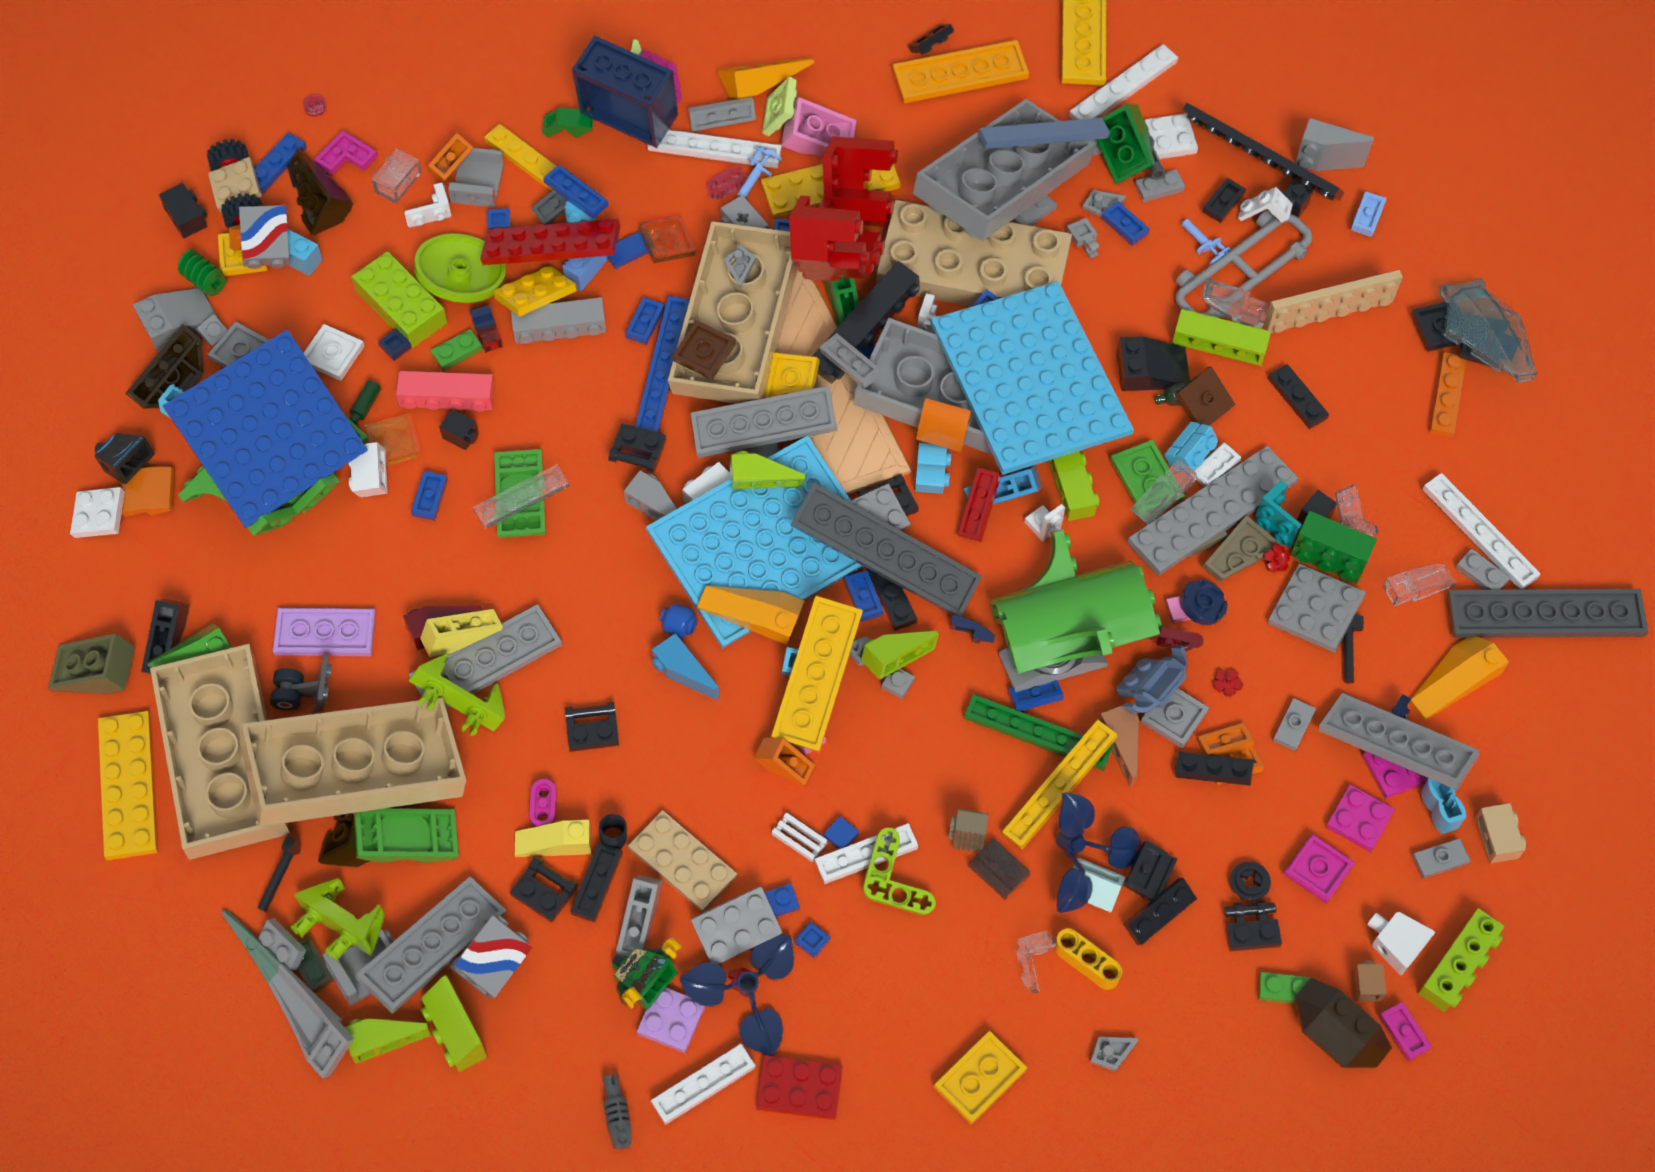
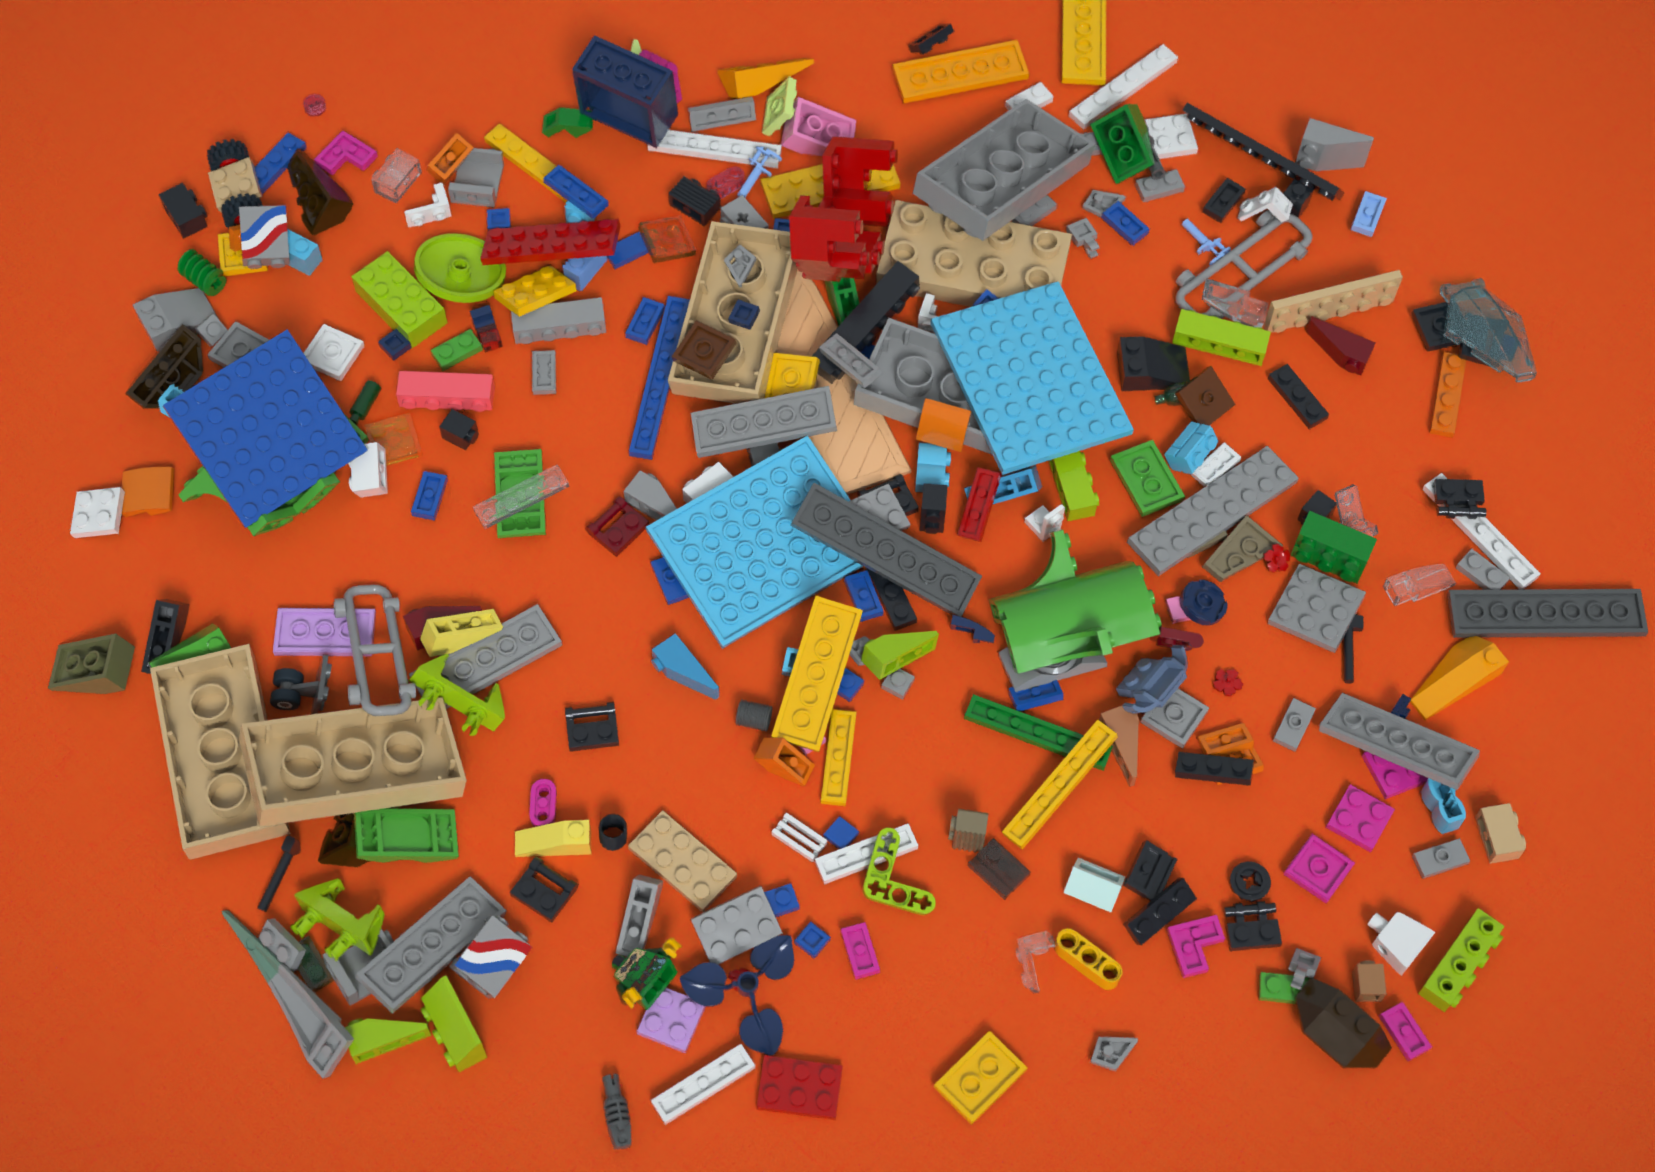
(123, 455): pearl dark grey torso -> none
(127, 785): yellow plate -> none
(359, 693): none -> light grey bar
(544, 372): none -> light grey plate
(550, 207): dark grey plate -> none
(596, 882): black plate -> none
(622, 532): none -> dark red plate
(639, 442): black plate -> none
(668, 582): none -> blue plate
(678, 620): blue head -> none
(694, 200): none -> black brick
(744, 314): none -> dark blue plate
(754, 715): none -> dark grey piece
(757, 472): lime slope -> none
(760, 611): light orange wedge -> none
(838, 757): none -> yellow tile
(849, 685): none -> blue plate
(860, 950): none -> dark pink plate
(933, 508): none -> black brick
(1036, 94): none -> white plate
(1043, 133): sand blue tile -> none
(1075, 816): dark blue plant -> none
(1164, 492): clear slope -> none
(1188, 941): none -> dark pink plate
(1275, 519): teal bracket -> none
(1303, 965): none -> light grey plate
(1344, 347): none -> dark red slope
(1459, 492): none -> black plate

